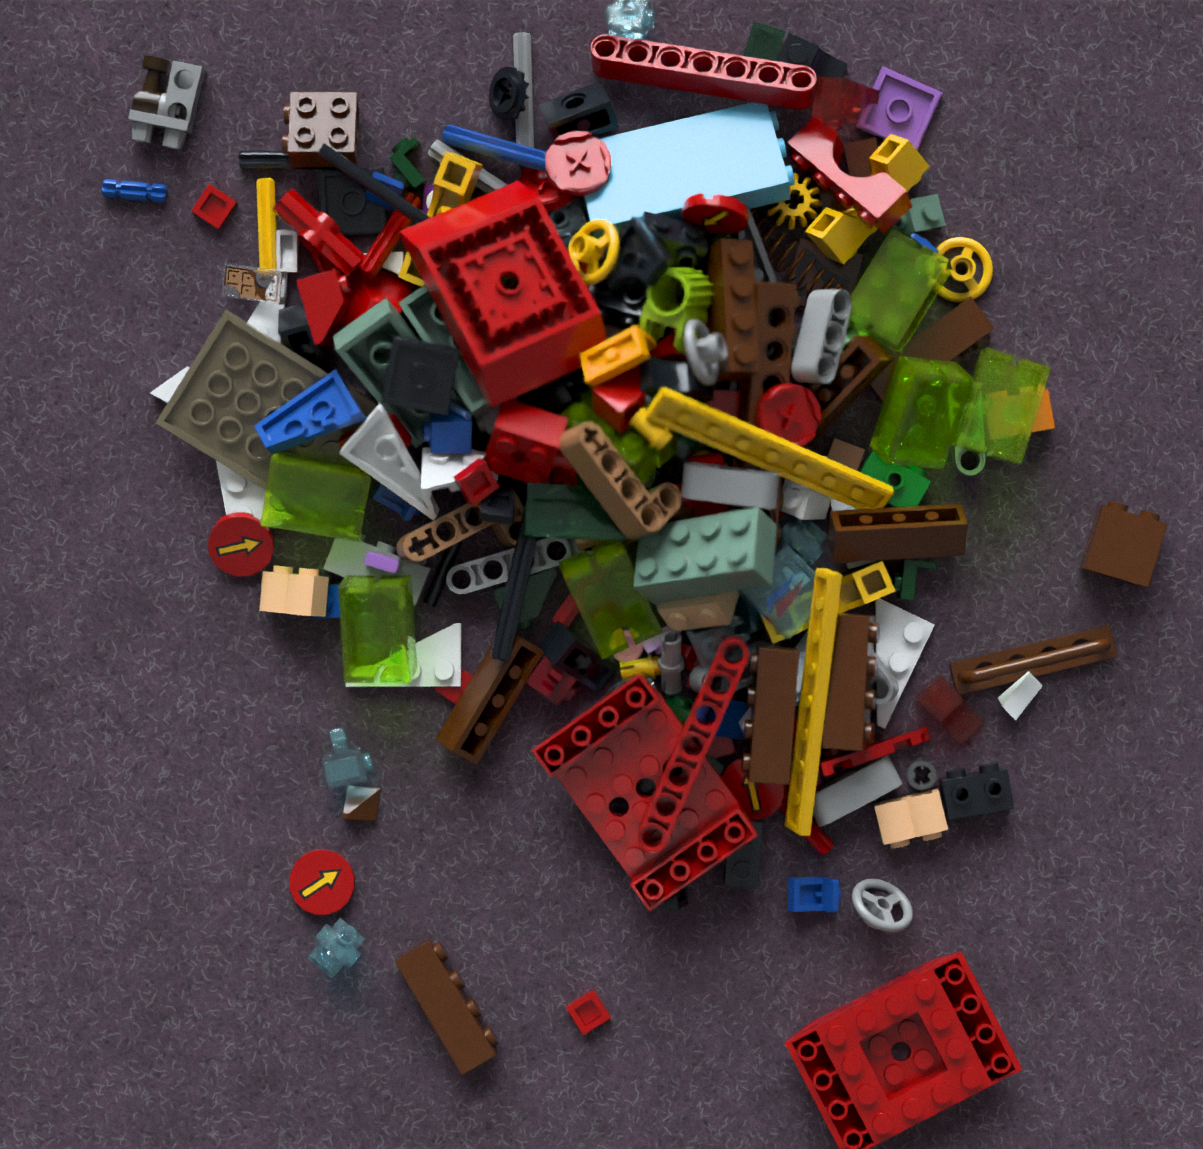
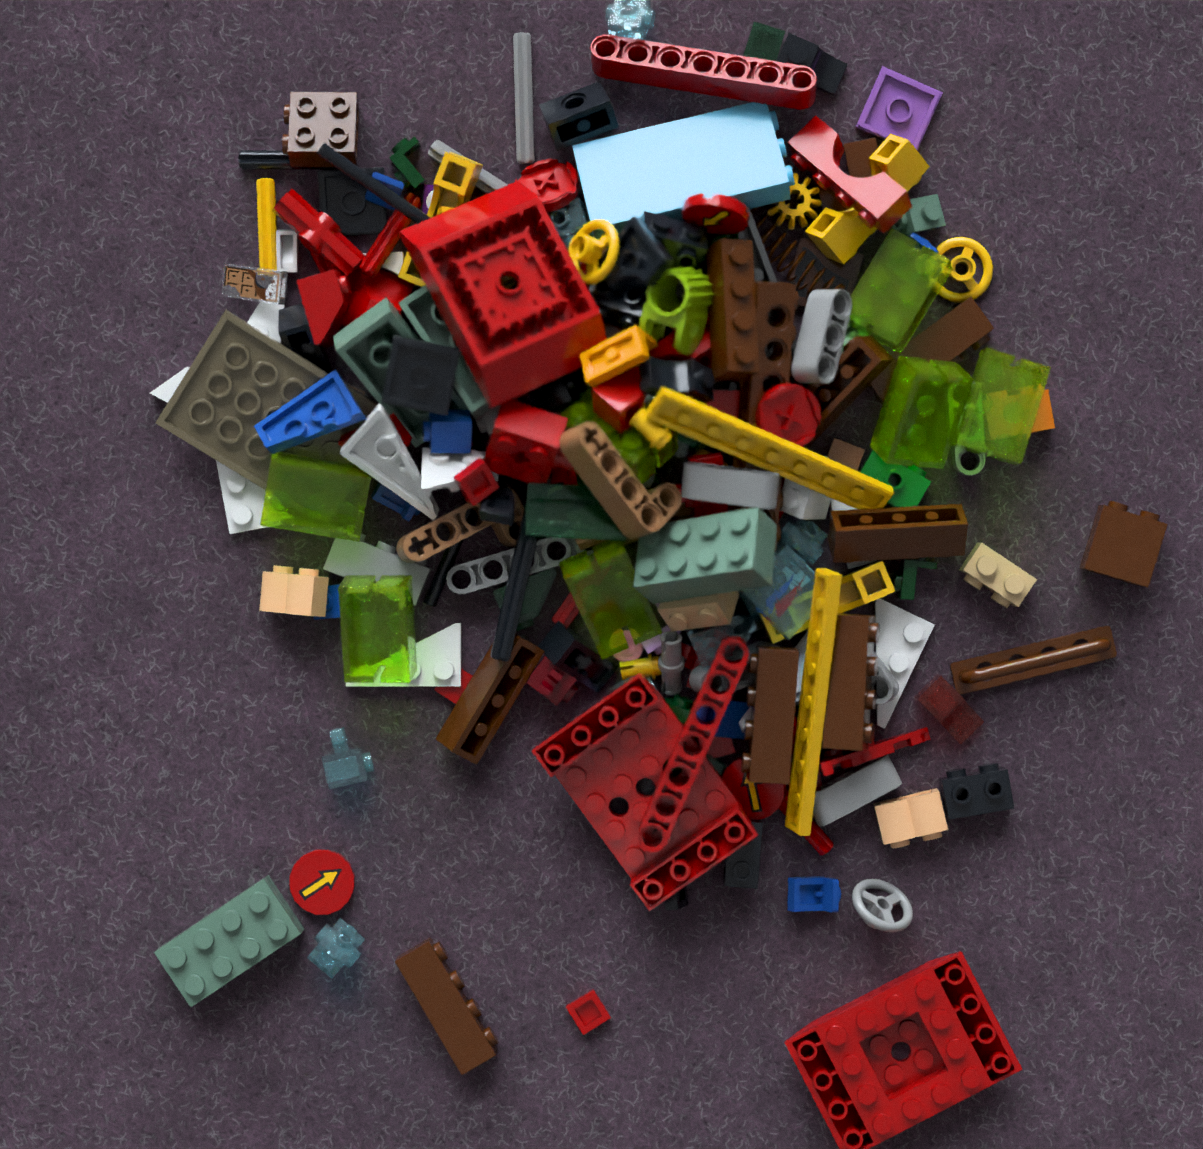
(134, 191): blue axle -> none
(170, 110): light grey hips -> none
(214, 206): red tile -> none
(229, 941): none -> sand green brick
(240, 544): red tile -> none
(361, 803): reddish brown slope -> none
(383, 562): medium lavender tile -> none
(460, 411): medium blue piece -> none
(494, 147): blue axle -> none
(499, 93): black gear -> none
(578, 163): tile -> none
(704, 353): light grey piece -> none
(841, 101): clear red arch -> none
(910, 775): dark grey bush -> none
(998, 575): none -> tan brick
(1020, 694): white piece -> none

